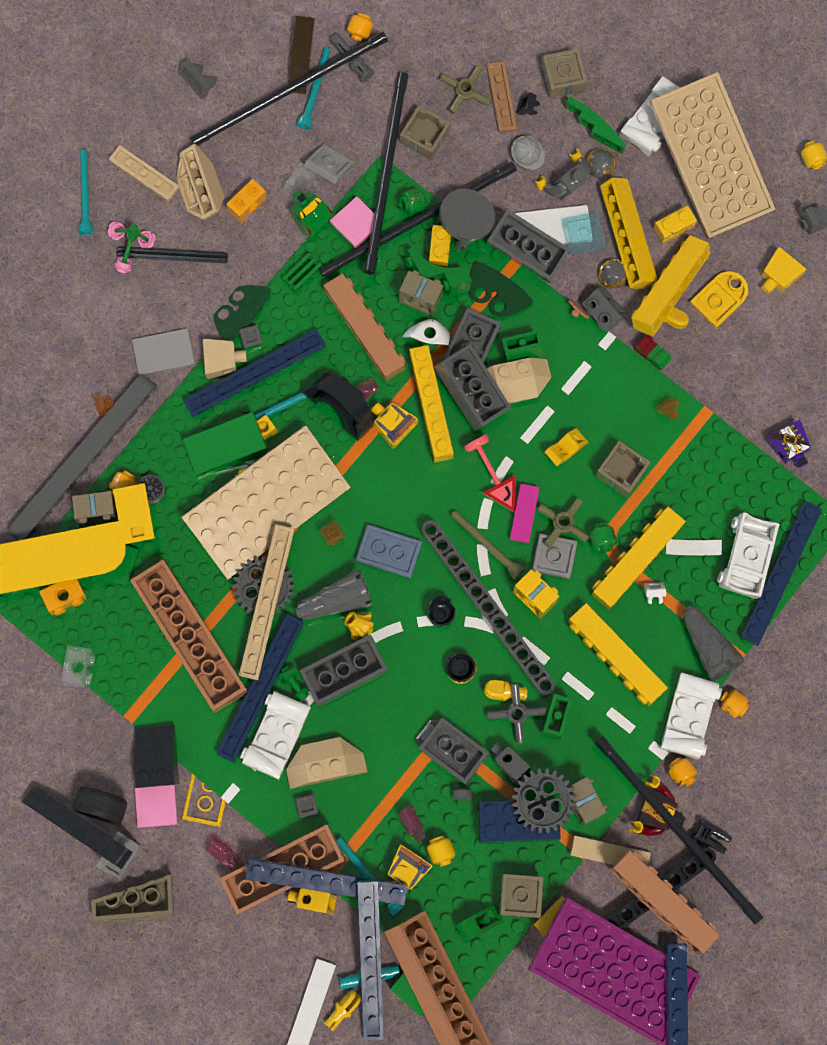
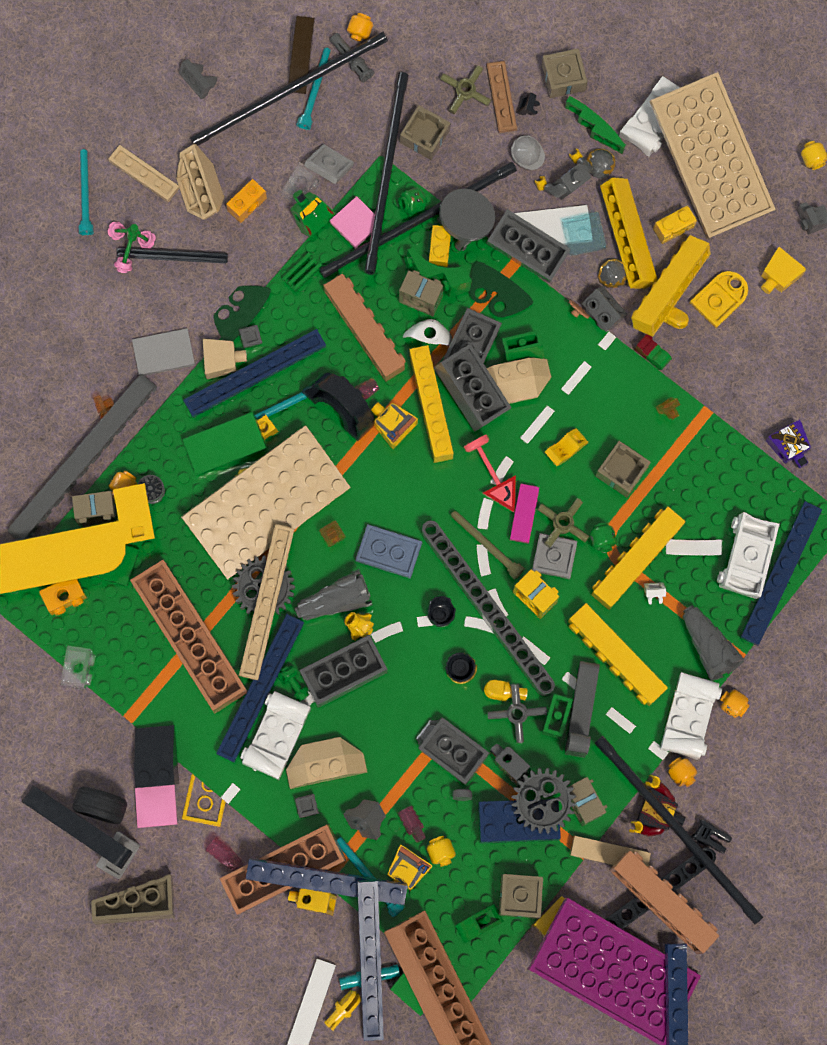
(366, 819): none -> dark grey brick
(582, 707): none -> dark grey beam

